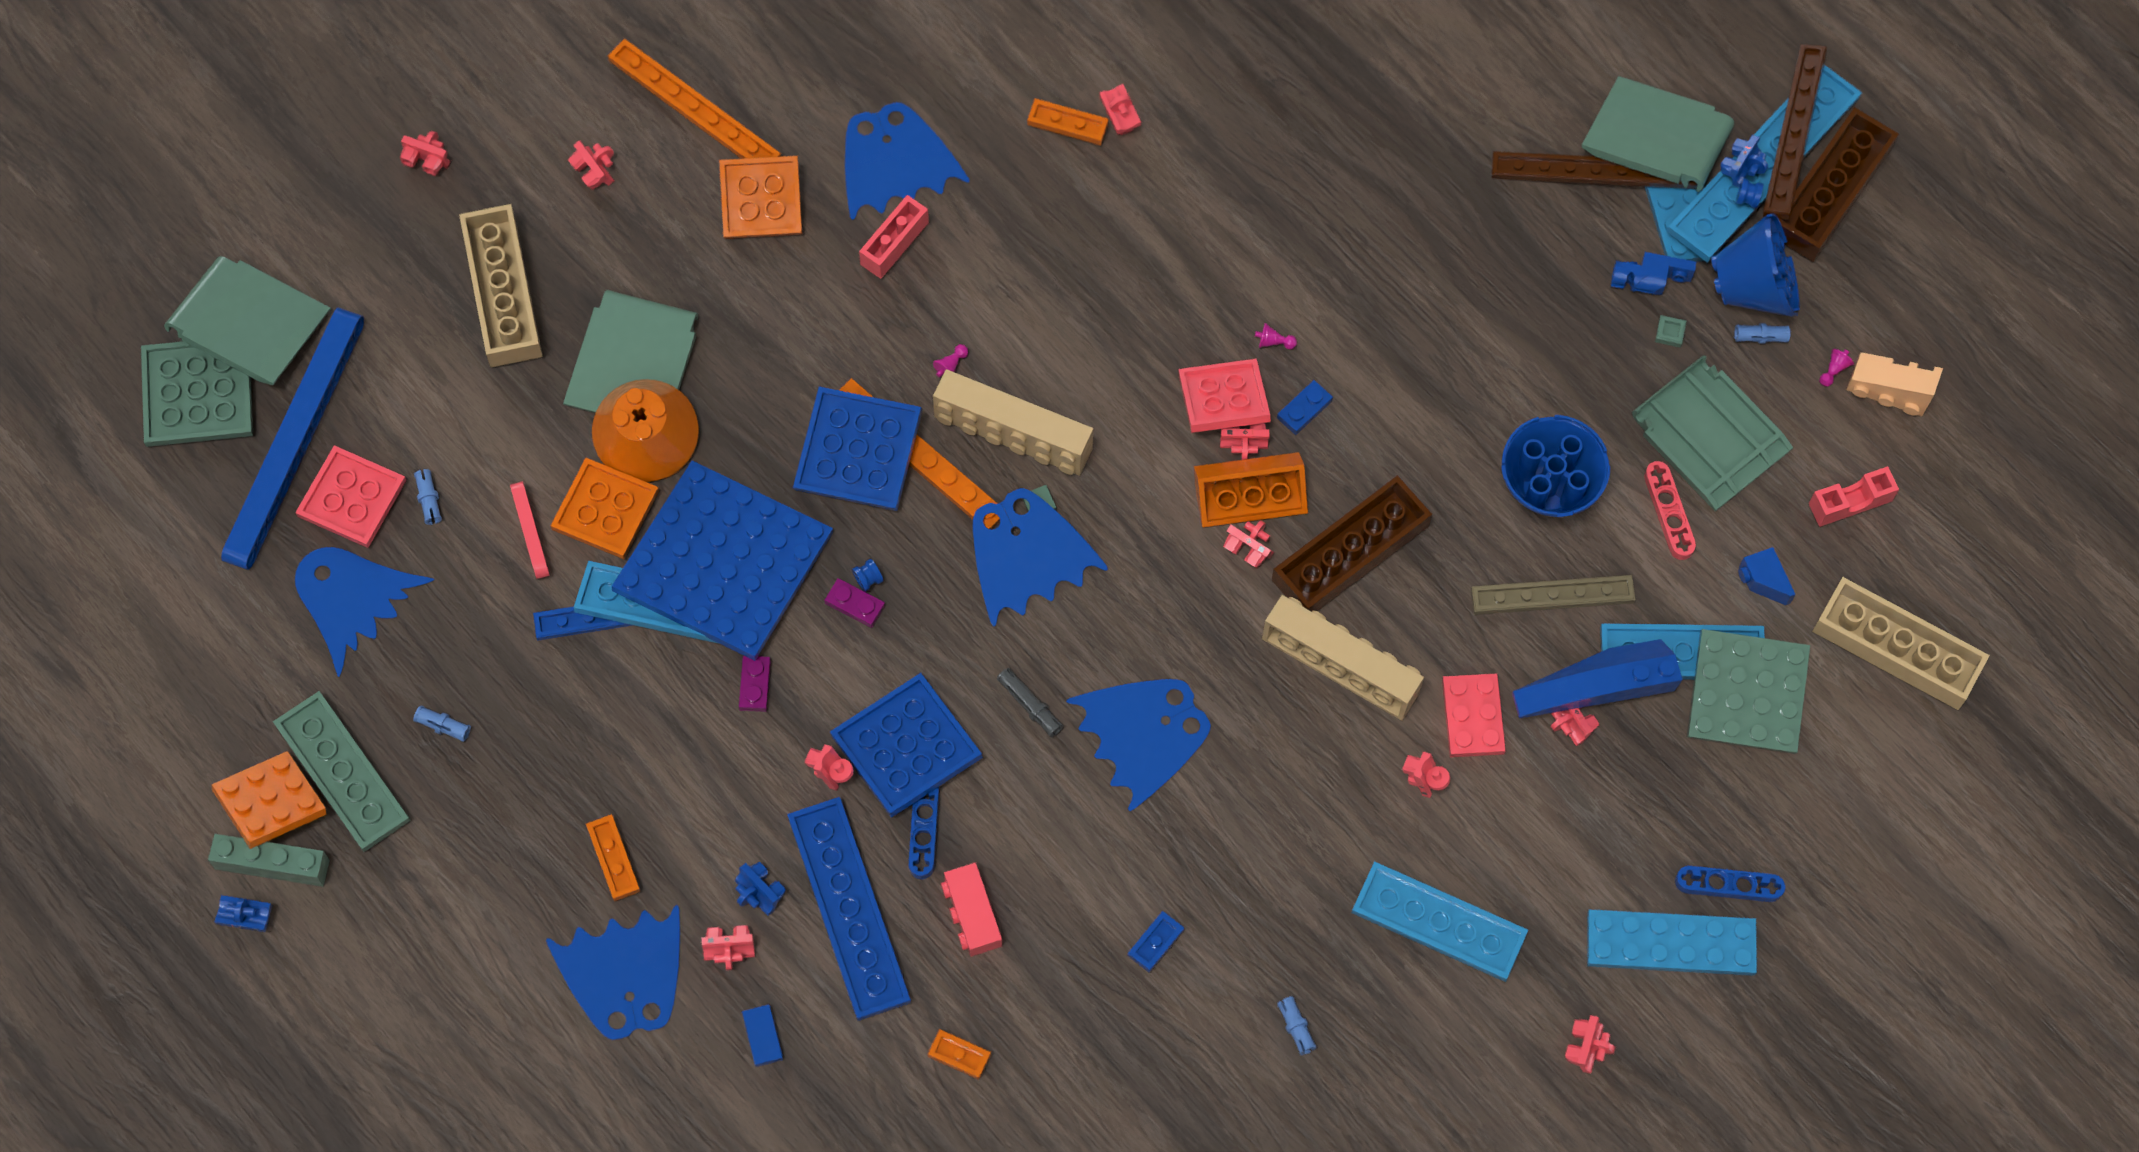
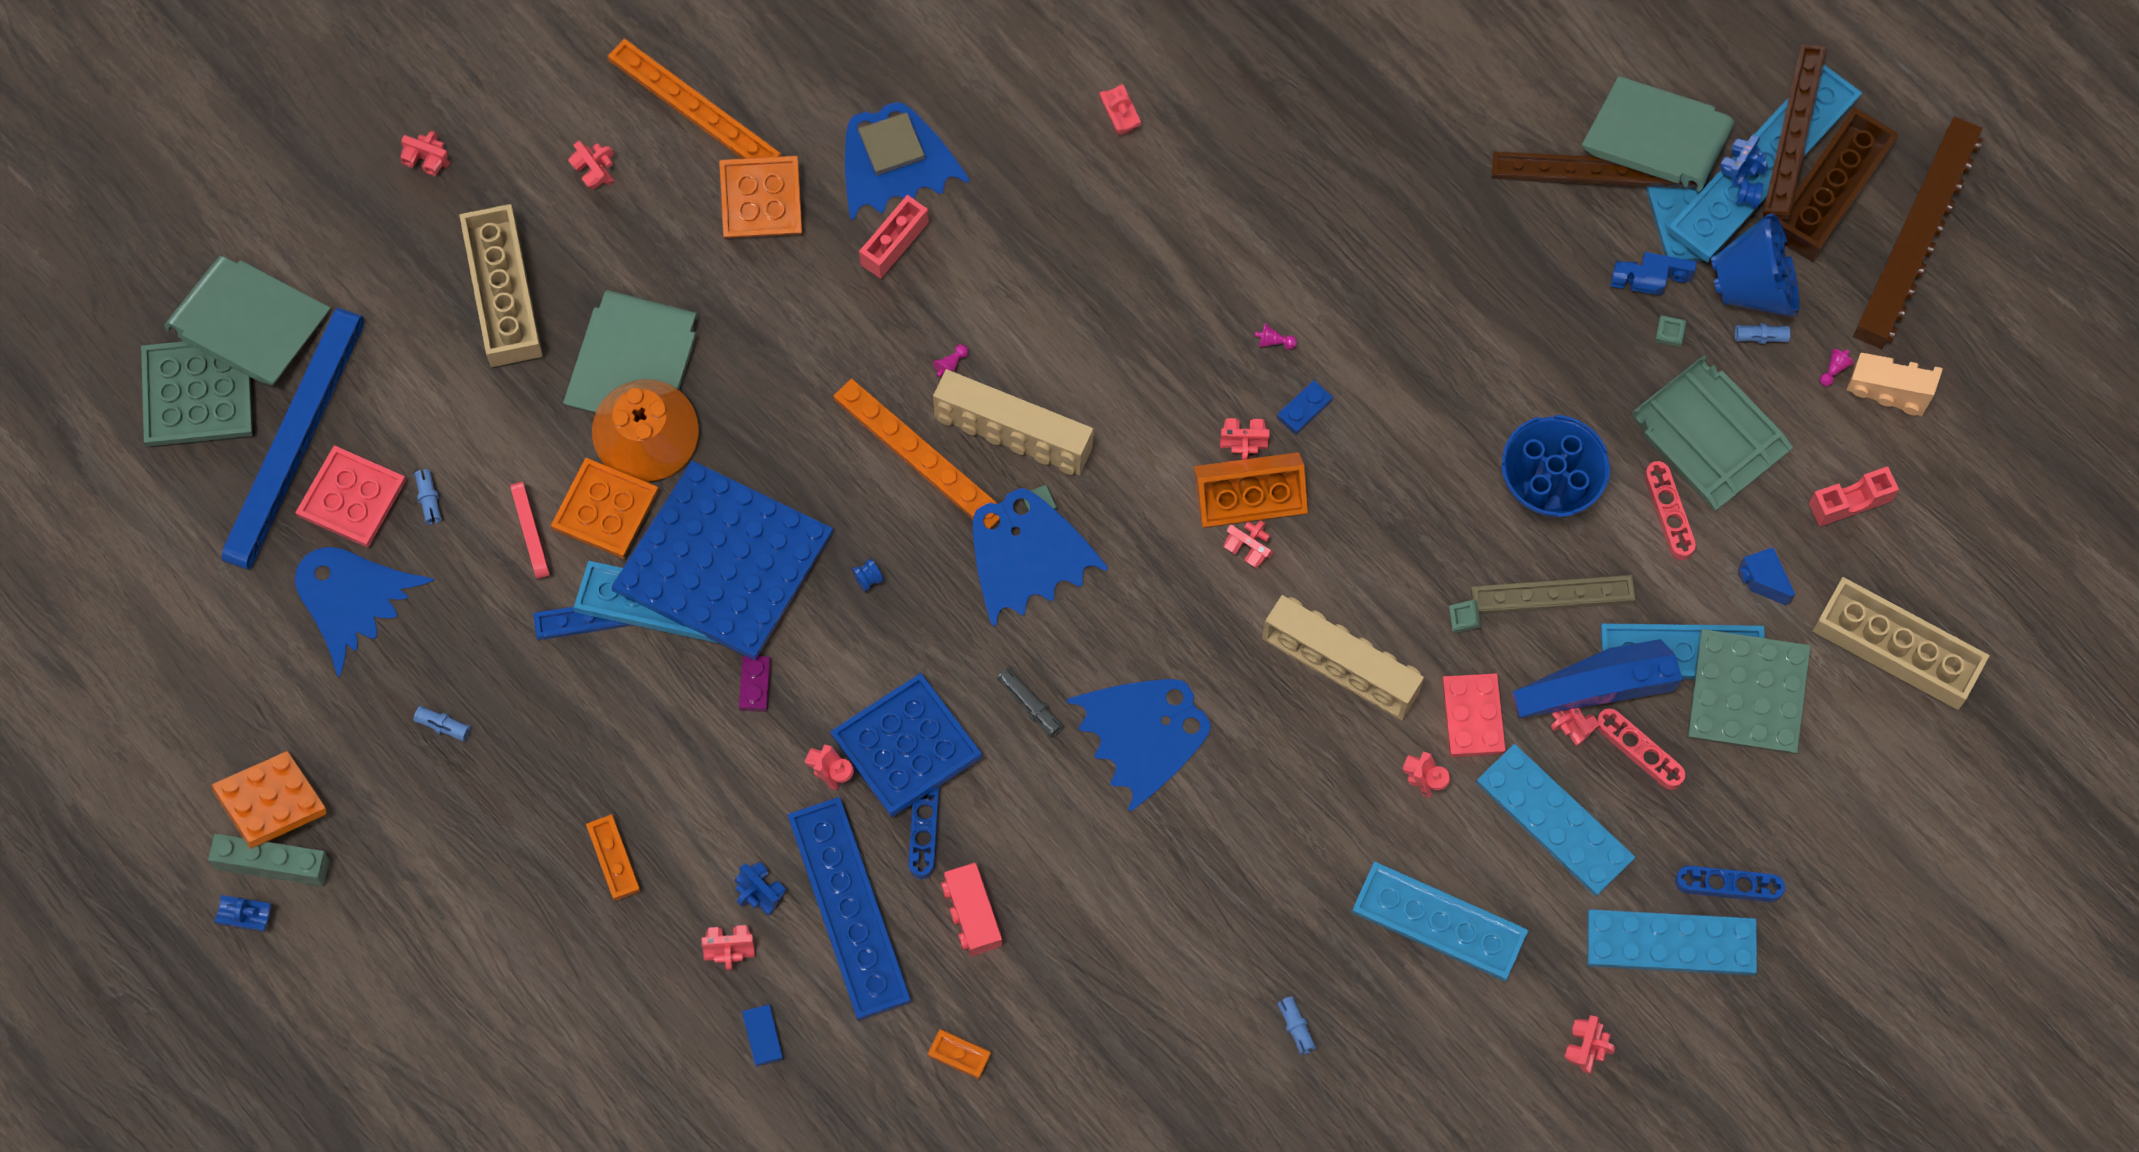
(341, 771): sand green plate -> none
(621, 962): blue piece -> none
(854, 603): magenta plate -> none
(858, 448): blue plate -> none
(891, 144): none -> dark tan tile
(1067, 121): orange plate -> none
(1155, 941): blue plate -> none
(1224, 395): coral plate -> none
(1352, 546): reddish brown brick -> none
(1465, 616): none -> sand green tile
(1555, 820): none -> dark azure plate
(1637, 752): none -> coral beam
(1917, 233): none -> reddish brown brick

